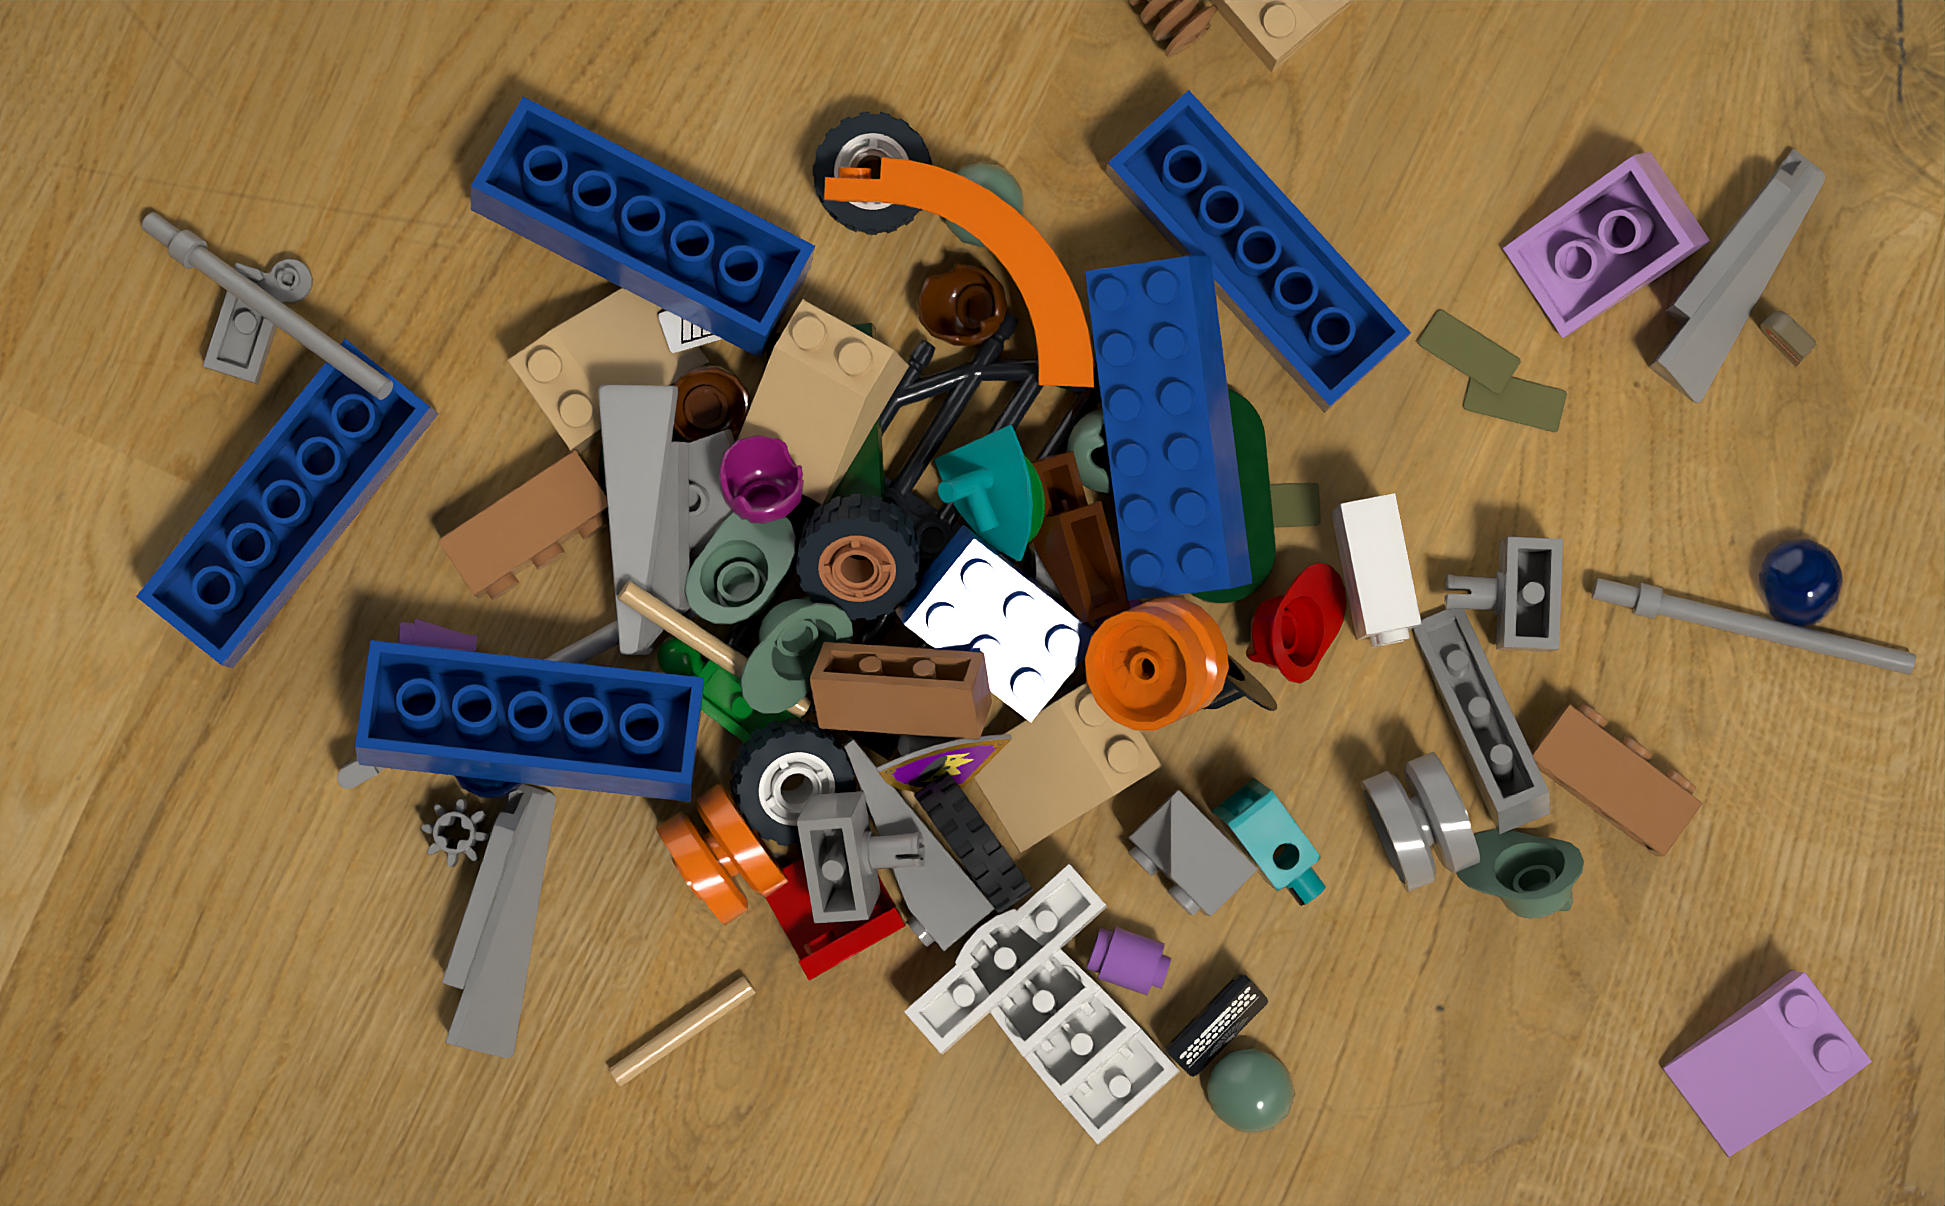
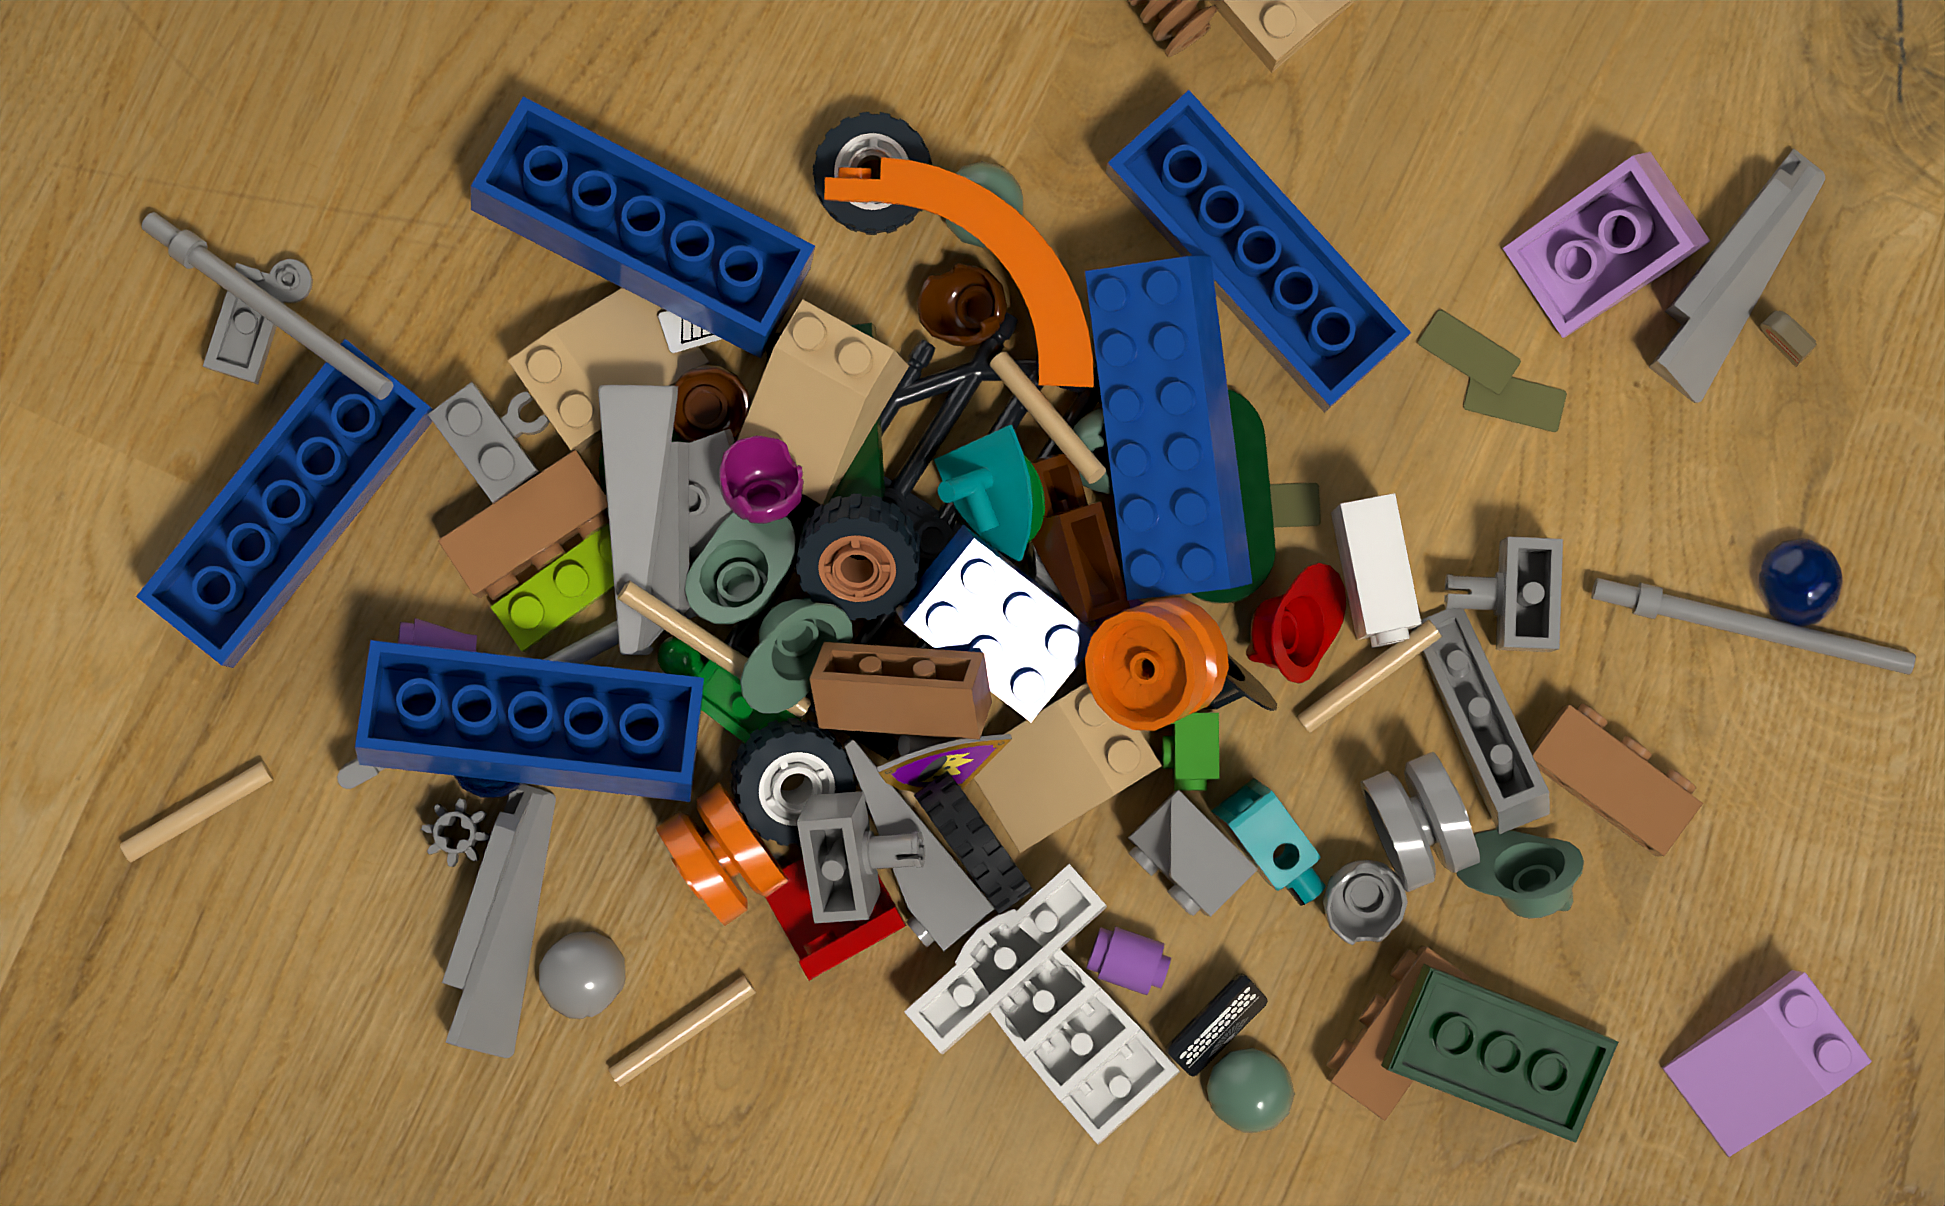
(196, 811): none -> tan bar
(489, 442): none -> light grey brick
(558, 591): none -> lime plate
(582, 974): none -> light grey hair
(1047, 417): none -> tan bar
(1193, 751): none -> bright green brick
(1358, 1064): none -> medium nougat brick
(1364, 901): none -> light grey hair
(1369, 676): none -> tan bar
(1499, 1053): none -> dark green tile

